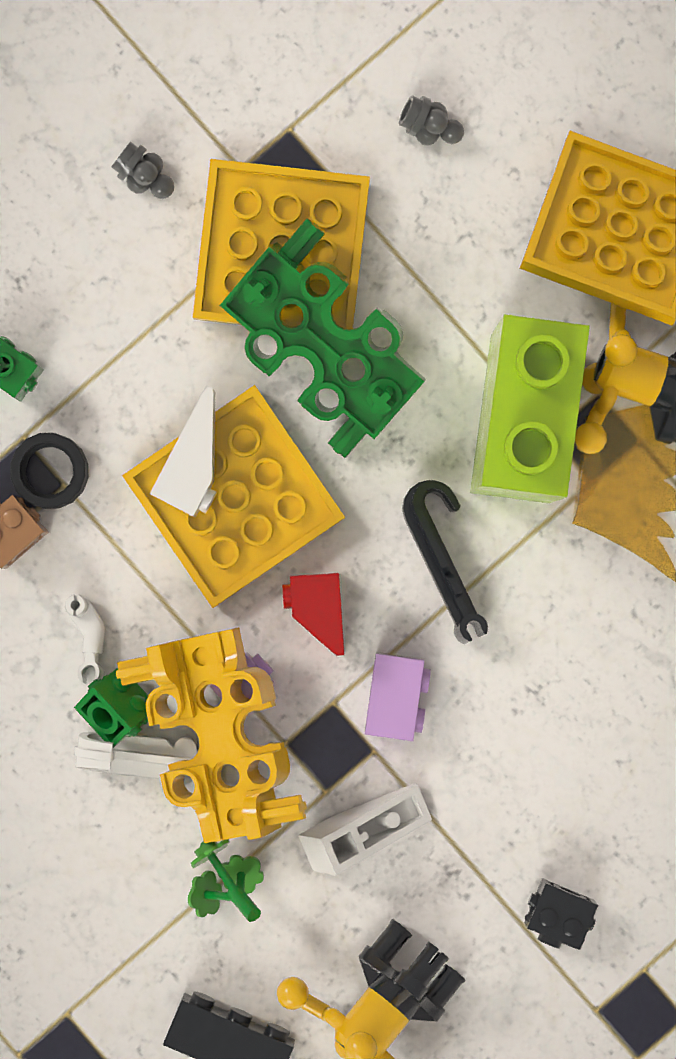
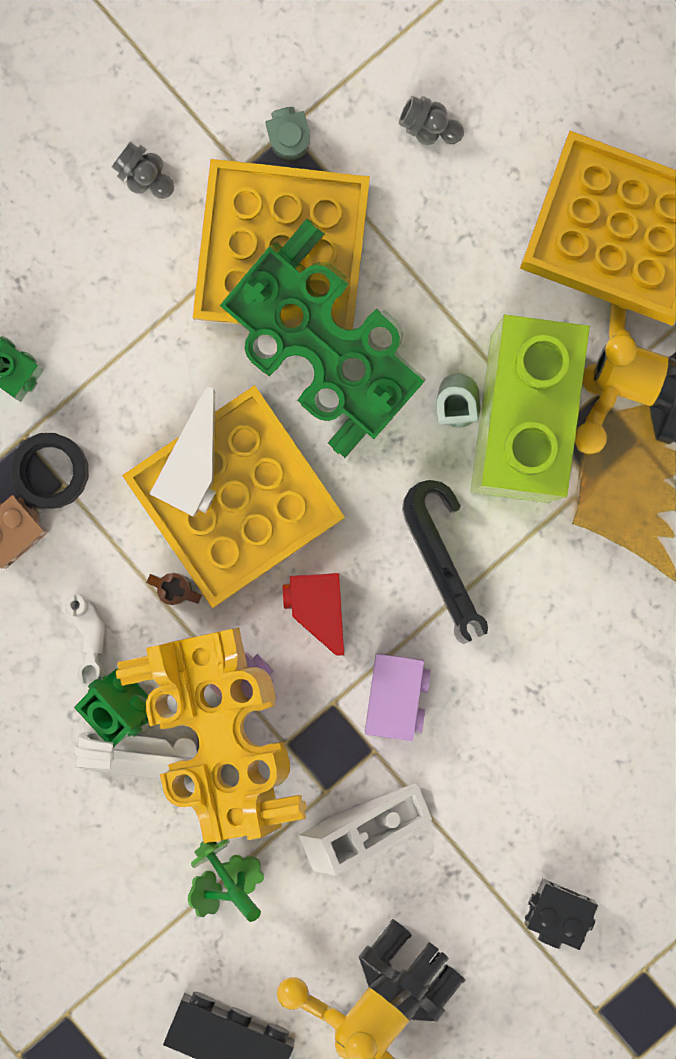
(174, 588): none -> reddish brown piece
(288, 133): none -> sand green plate
(458, 401): none -> sand green plate

